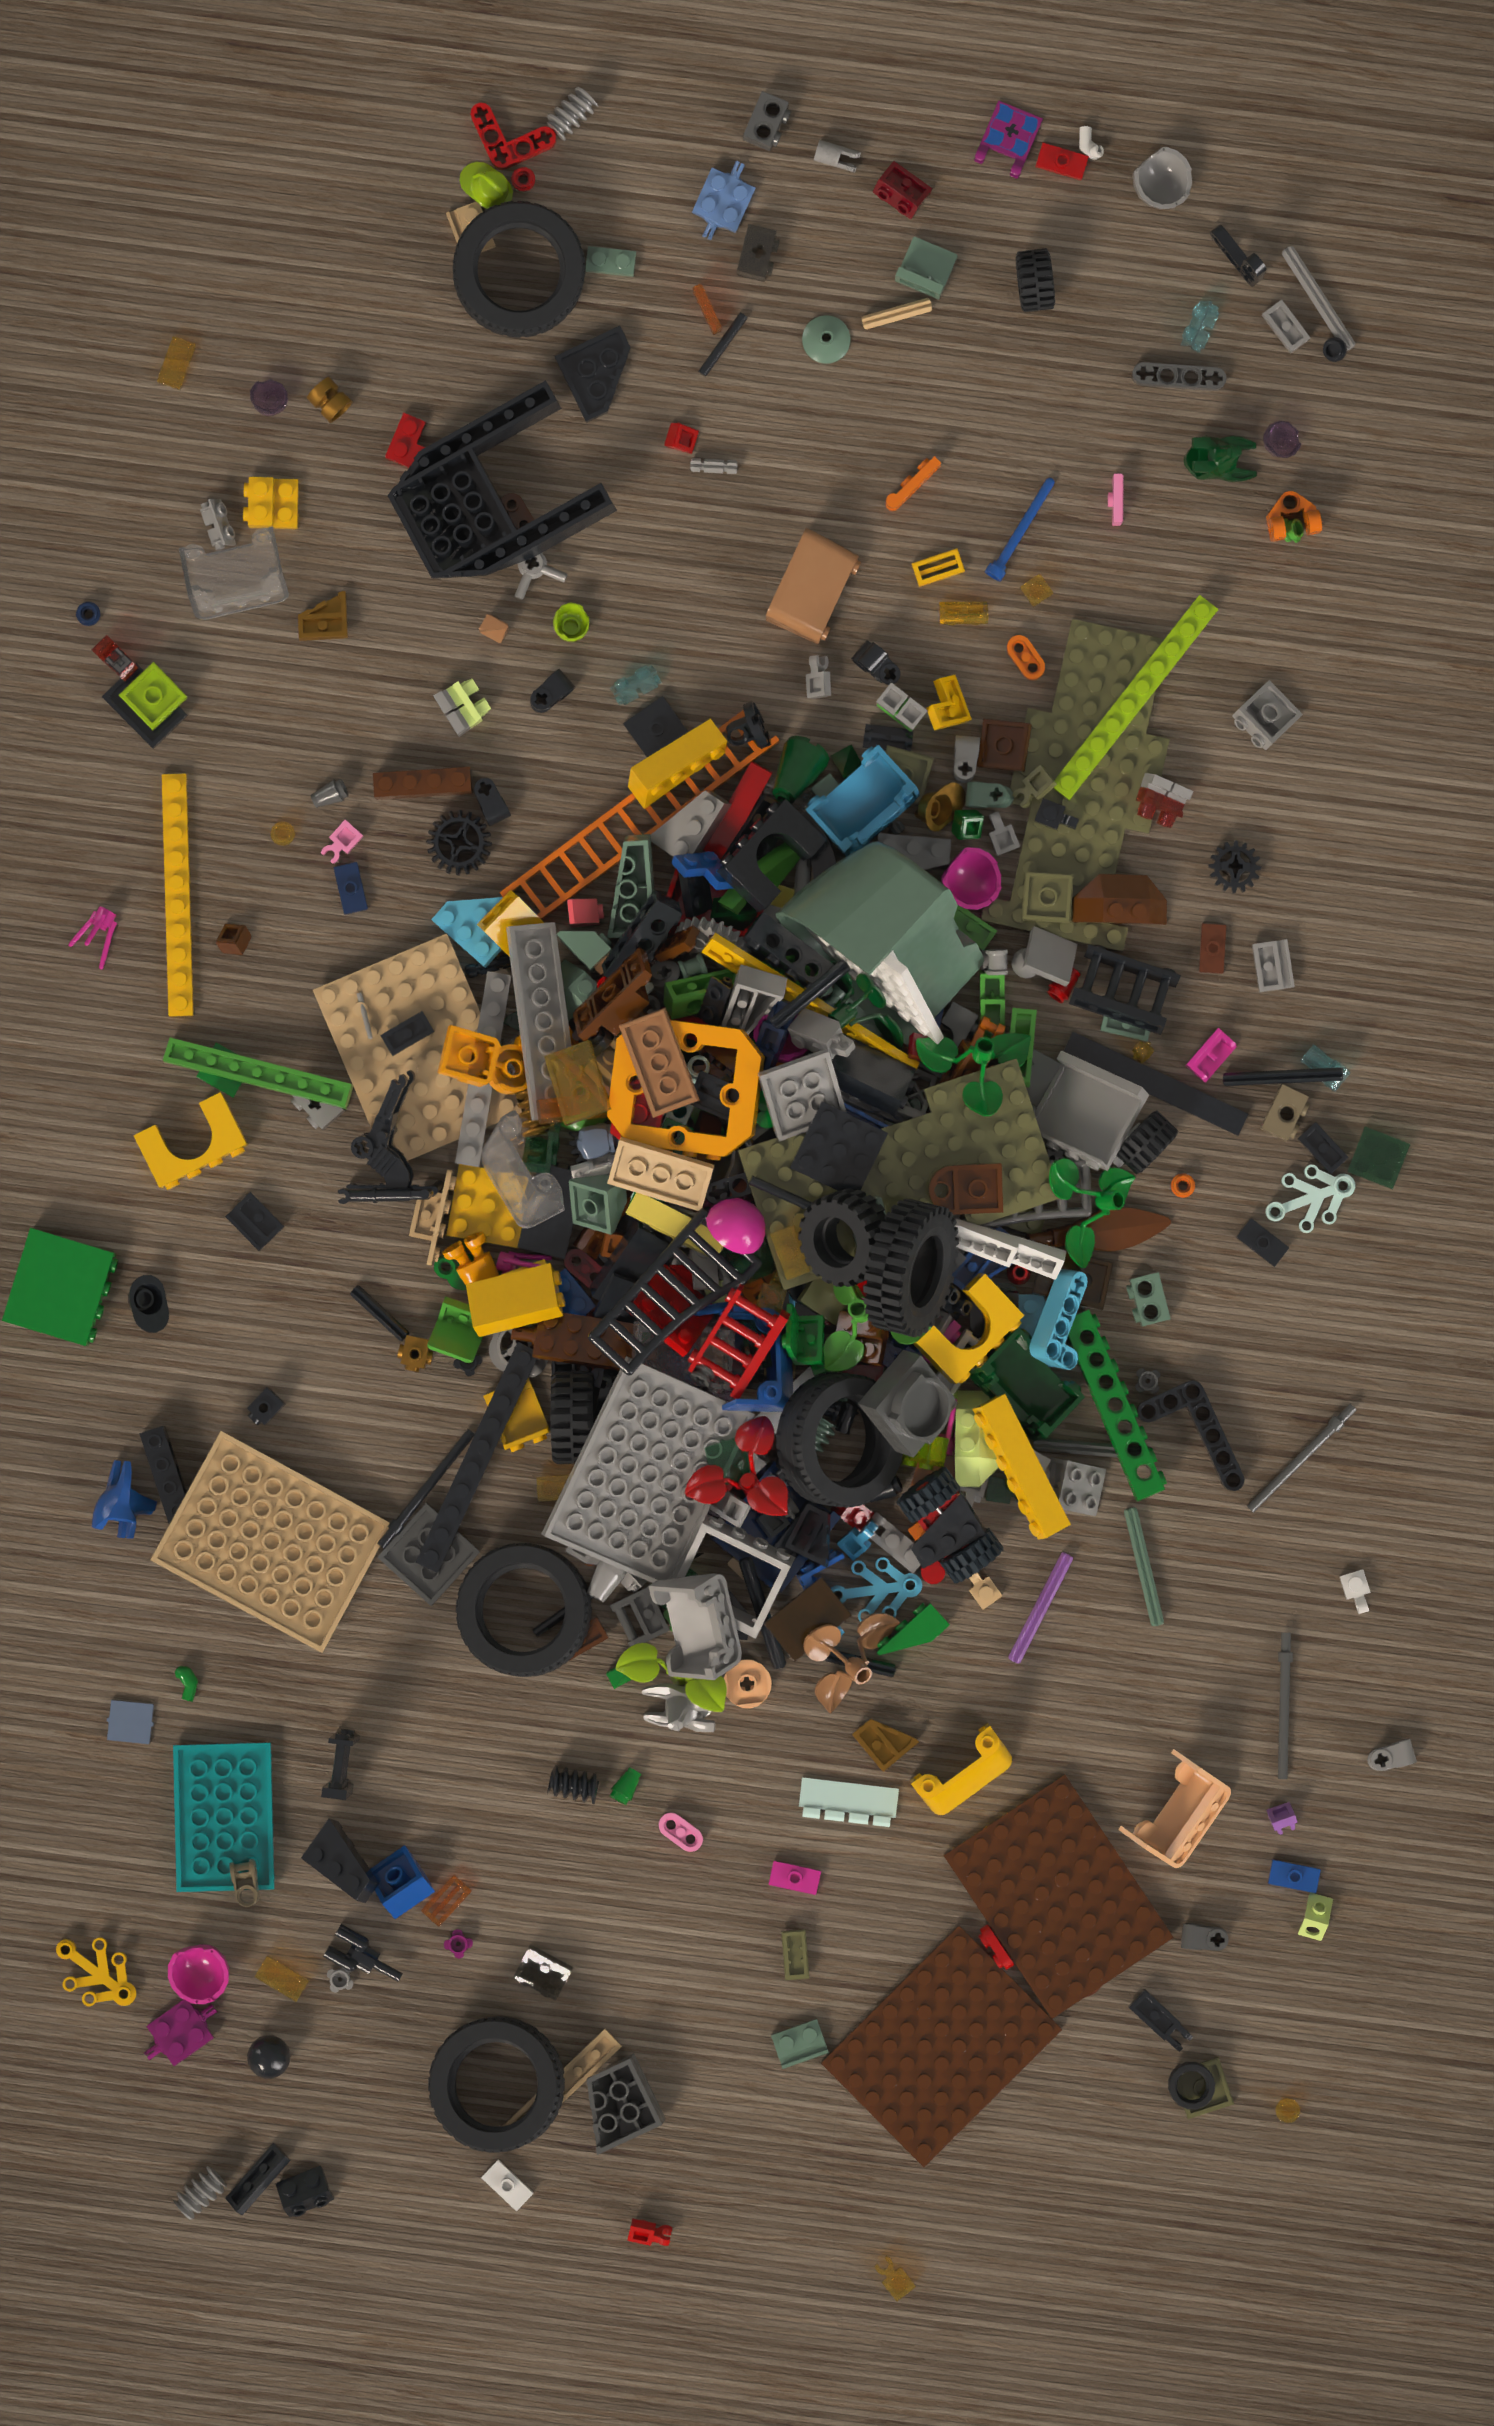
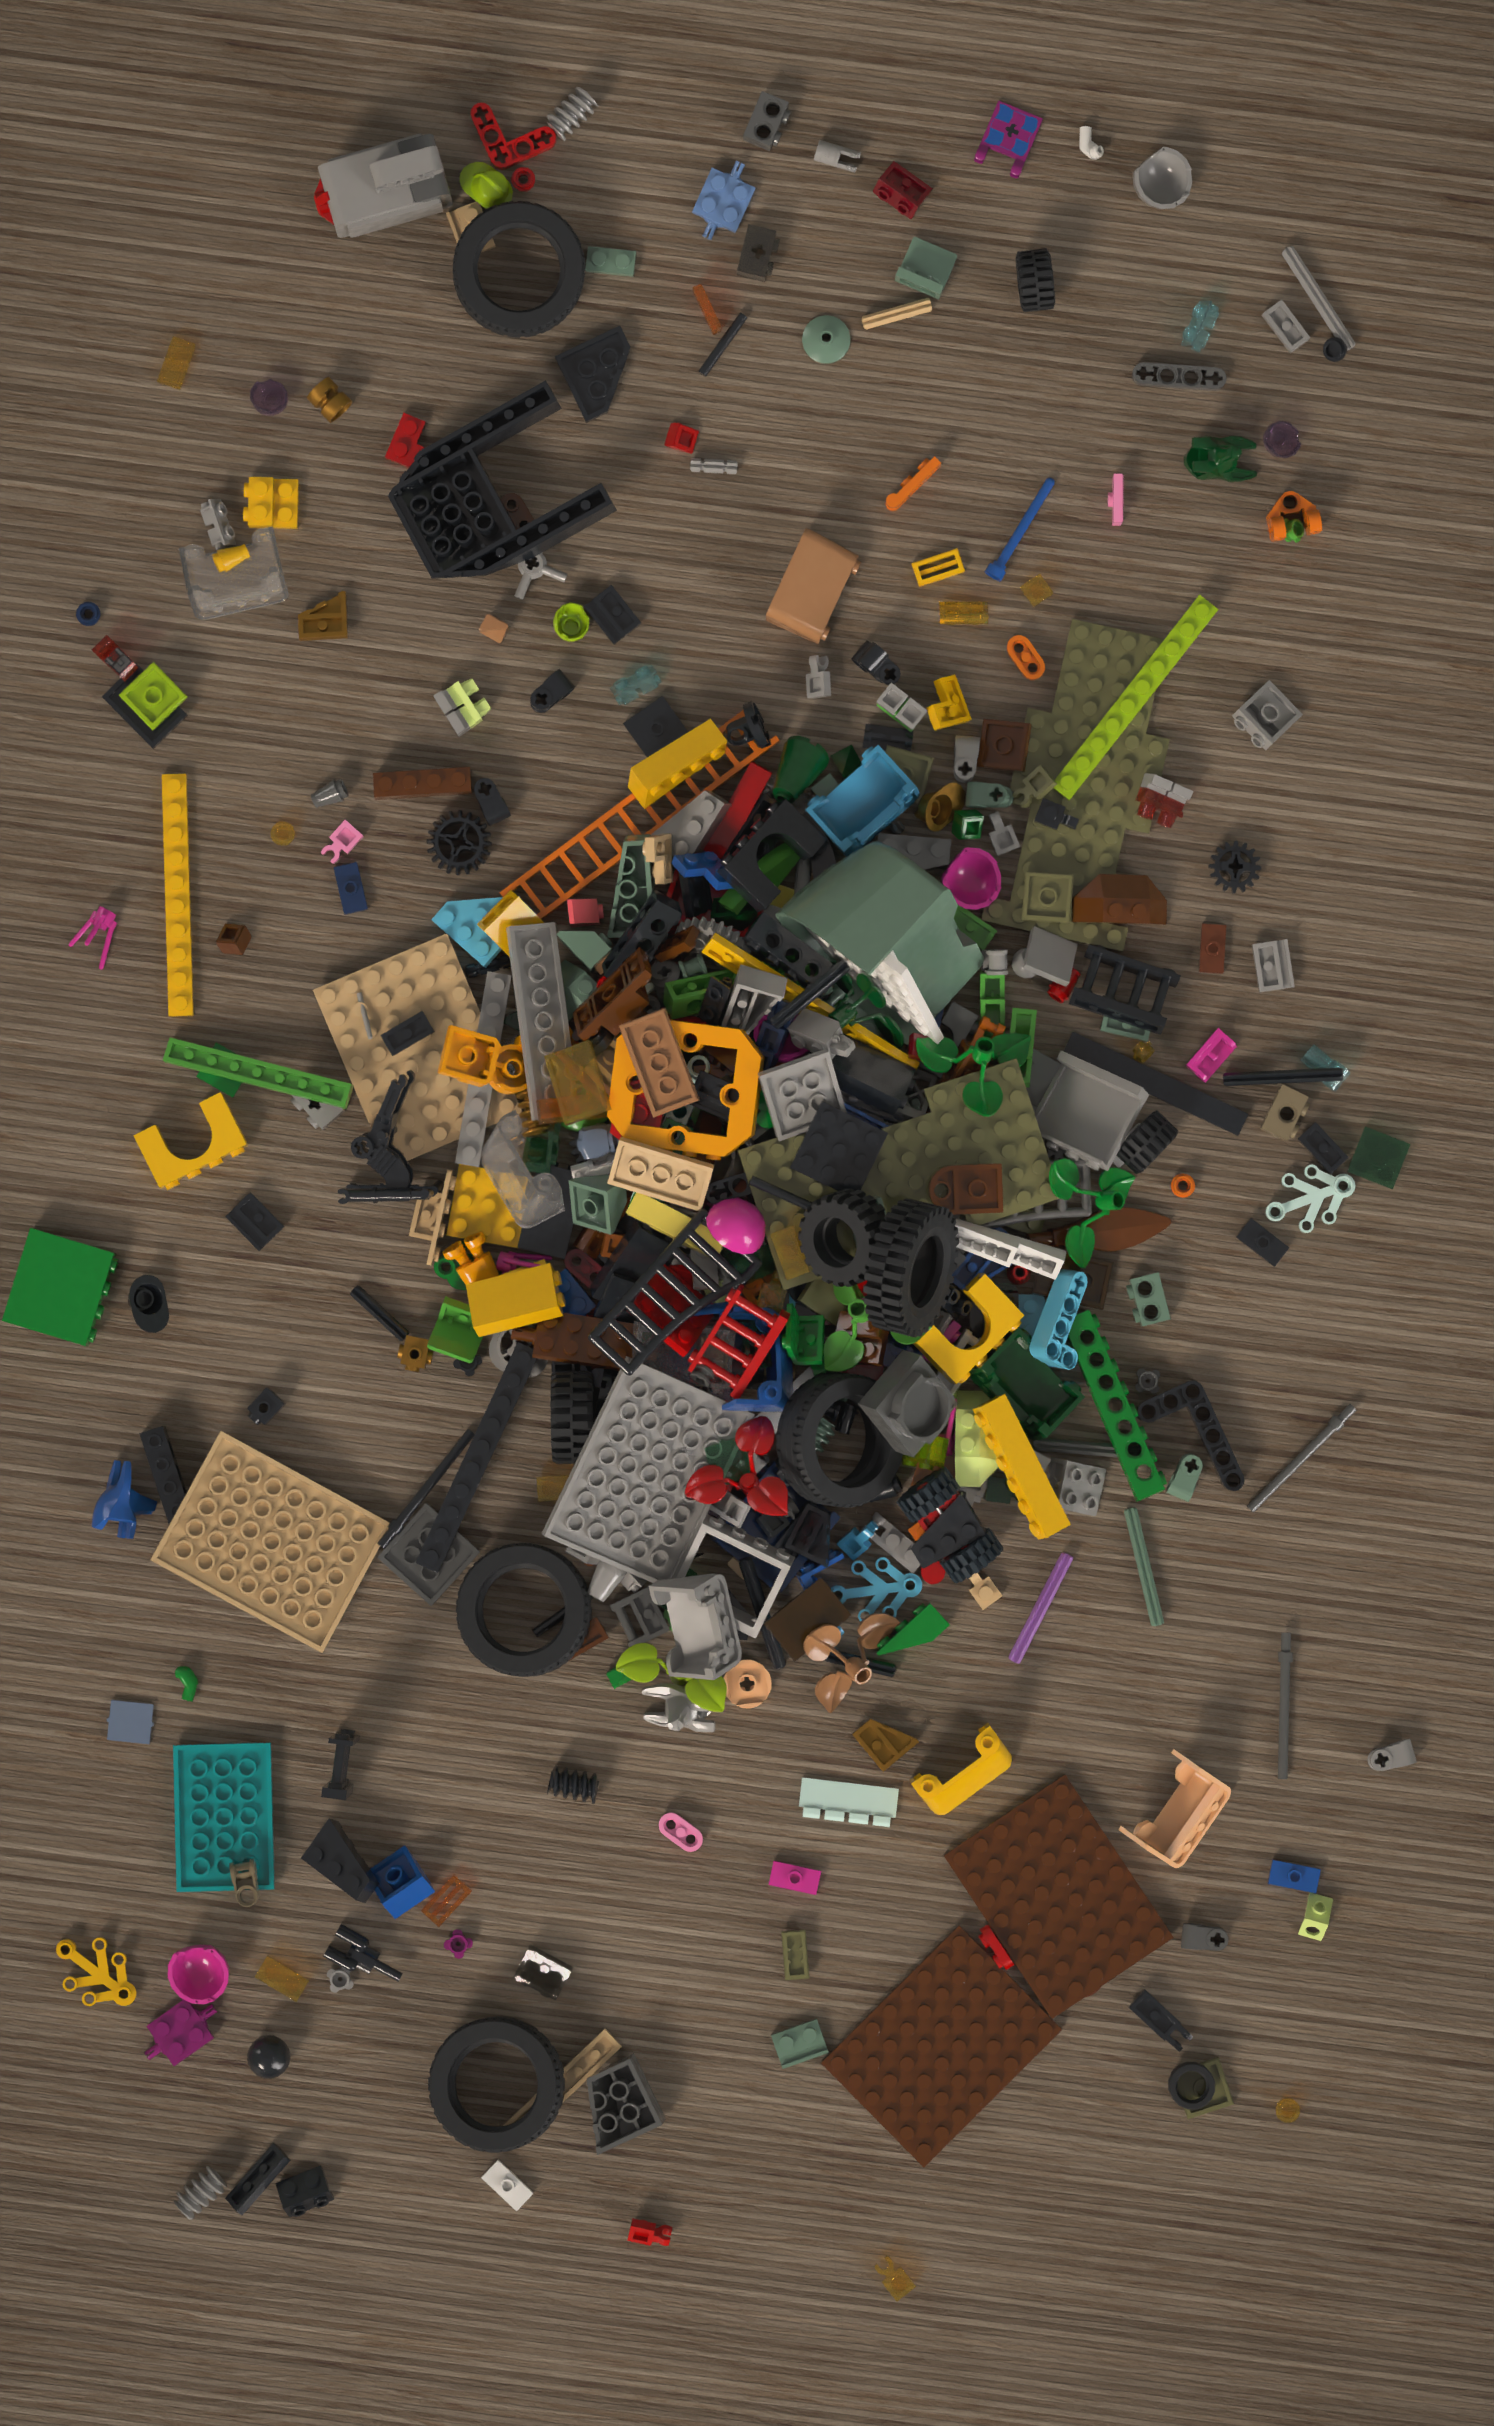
(228, 558): none -> yellow cone
(382, 186): none -> light grey piece
(525, 1422): yellow panel -> none
(612, 615): none -> black plate
(625, 1787): green cone -> none
(659, 850): none -> tan plate
(854, 1516): red bracket -> none
(1061, 161): red plate -> none
(1182, 1481): none -> sand green piece
(1249, 267): black beam -> none
(1281, 1817): medium lavender tile -> none
(1355, 1587): white plate -> none

